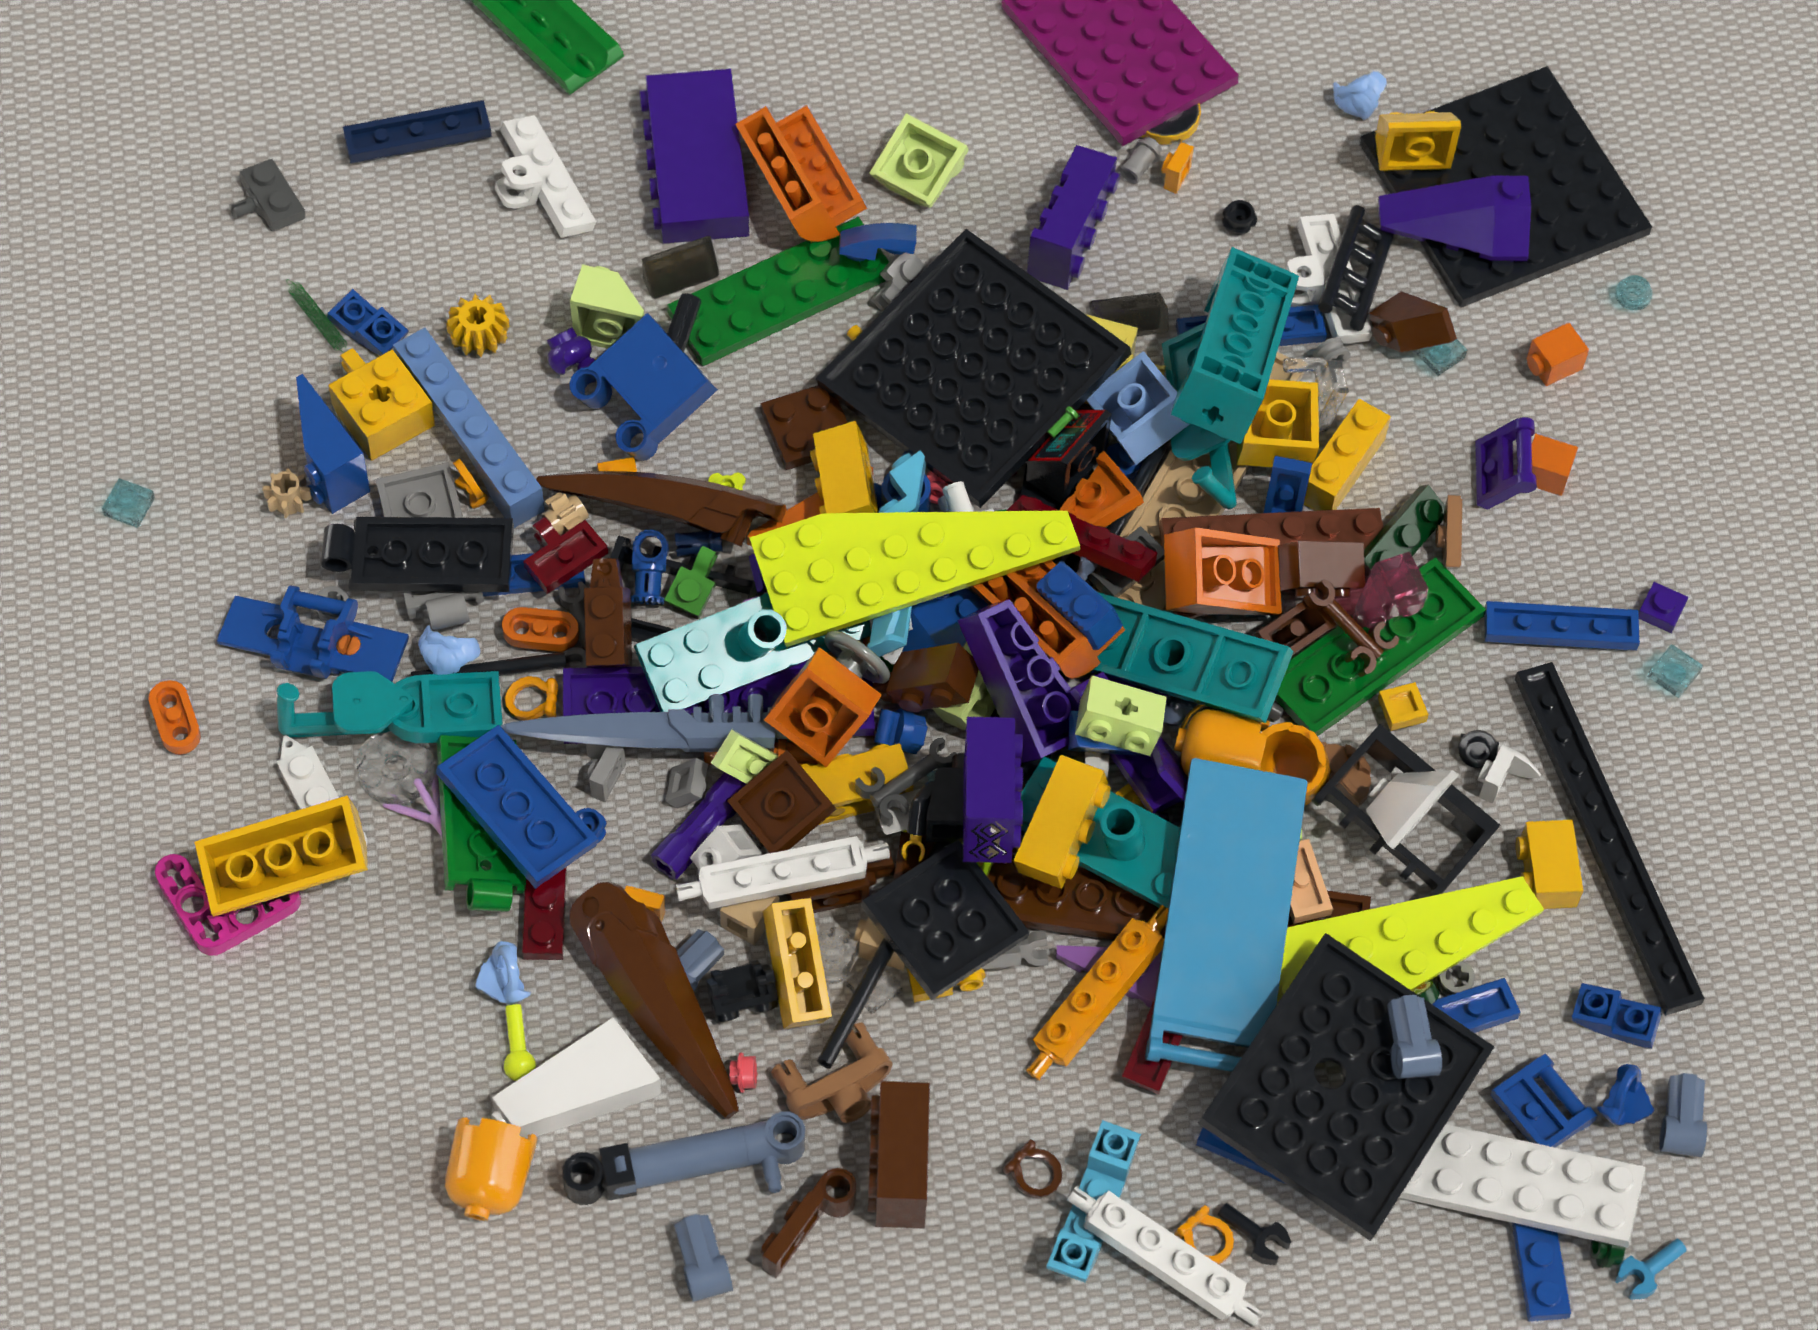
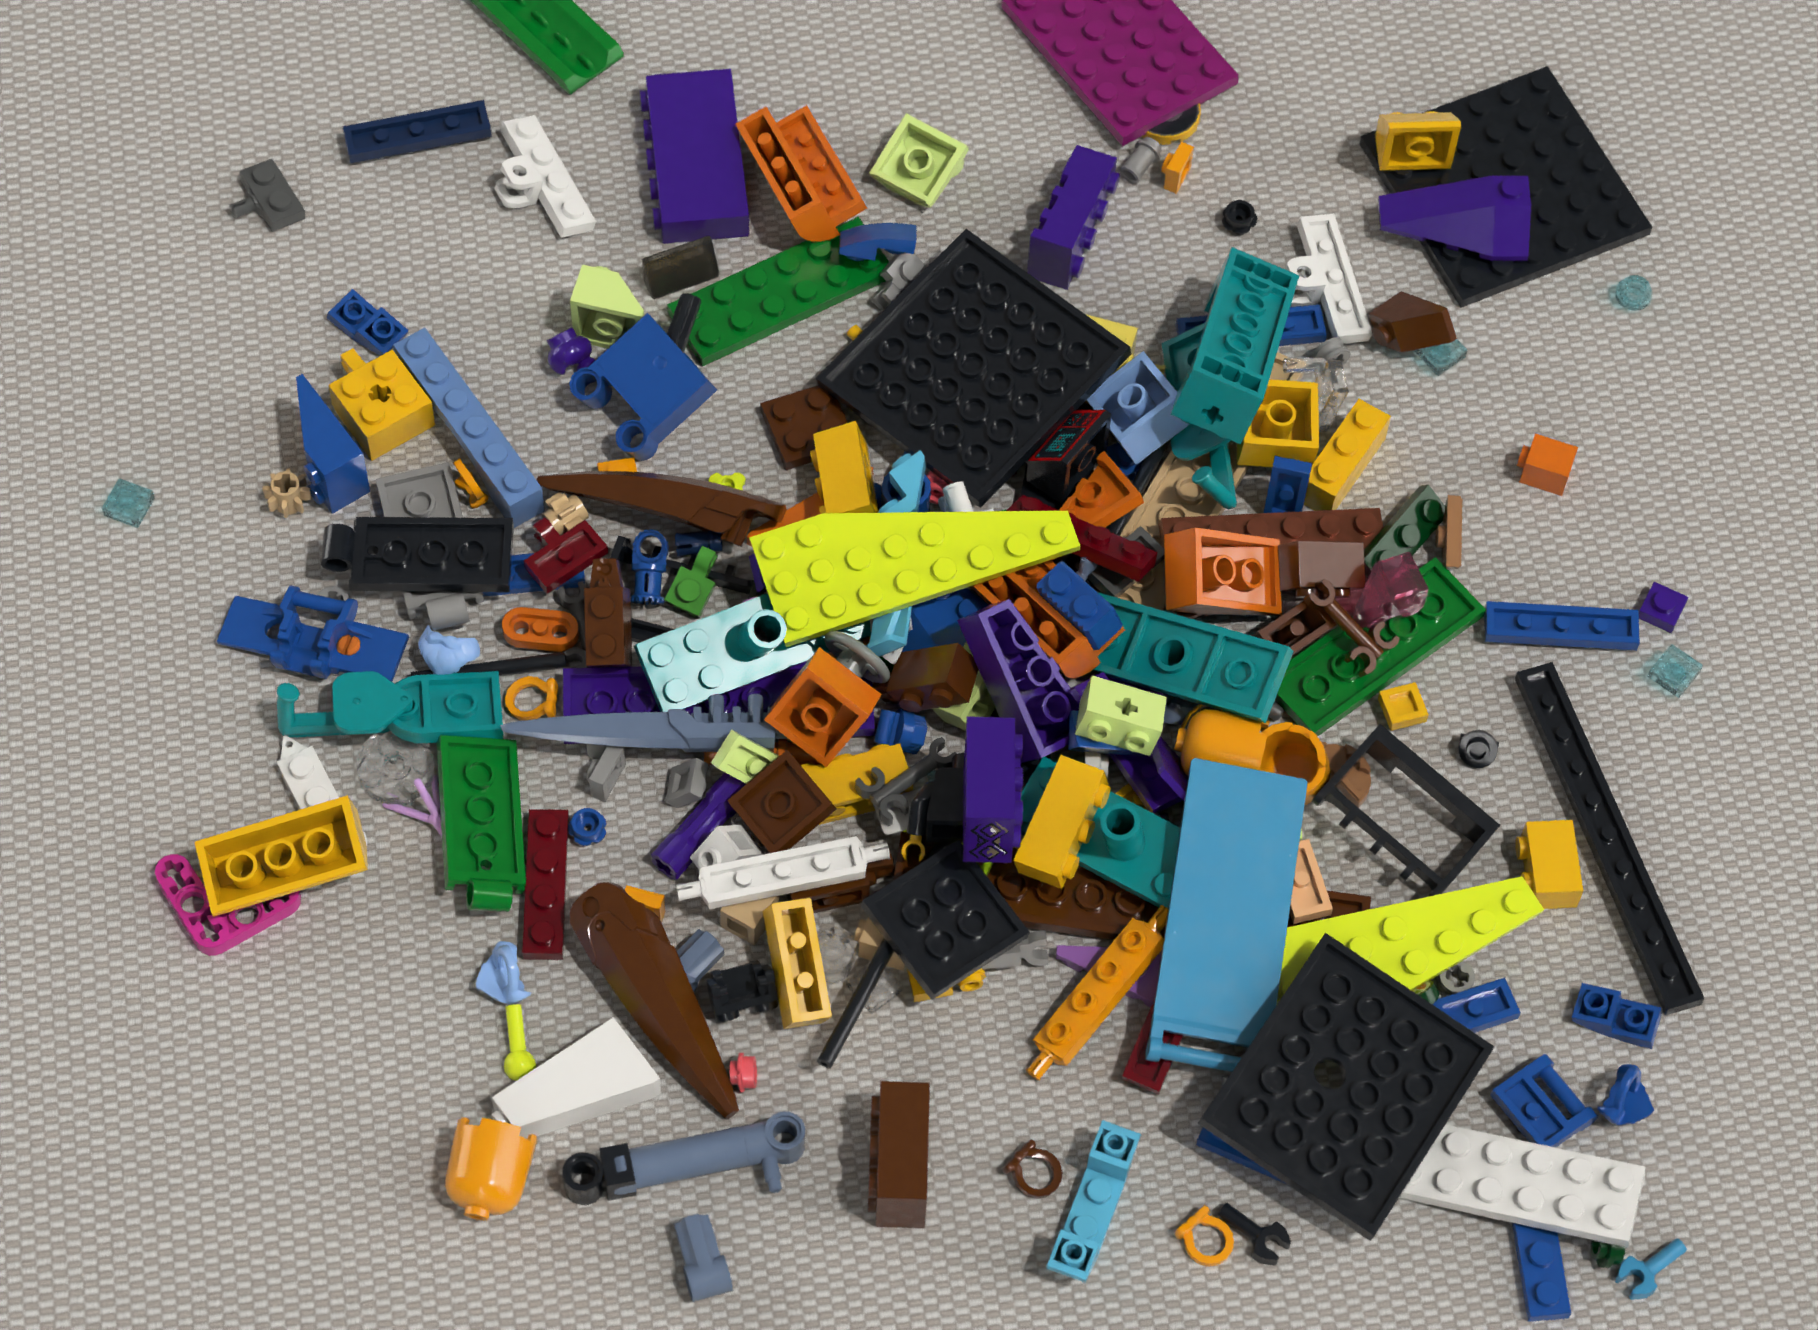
(176, 719): orange plate -> none
(320, 311): green piece -> none
(477, 325): yellow gear -> none
(517, 806): blue plate -> none
(803, 1216): reddish brown plate -> none
(842, 1090): medium nougat connector -> none
(1063, 421): bright green piece -> none
(1143, 311): clear smoke slope -> none
(1165, 1255): white plate -> none
(1340, 273): black bar -> none
(1361, 95): light blue piece -> none
(1405, 801): white slope -> none
(1413, 1049): sand blue piece -> none
(1495, 463): dark purple plate -> none
(1495, 772): white plate -> none
(1557, 354): orange brick -> none
(1683, 1125): sand blue piece -> none

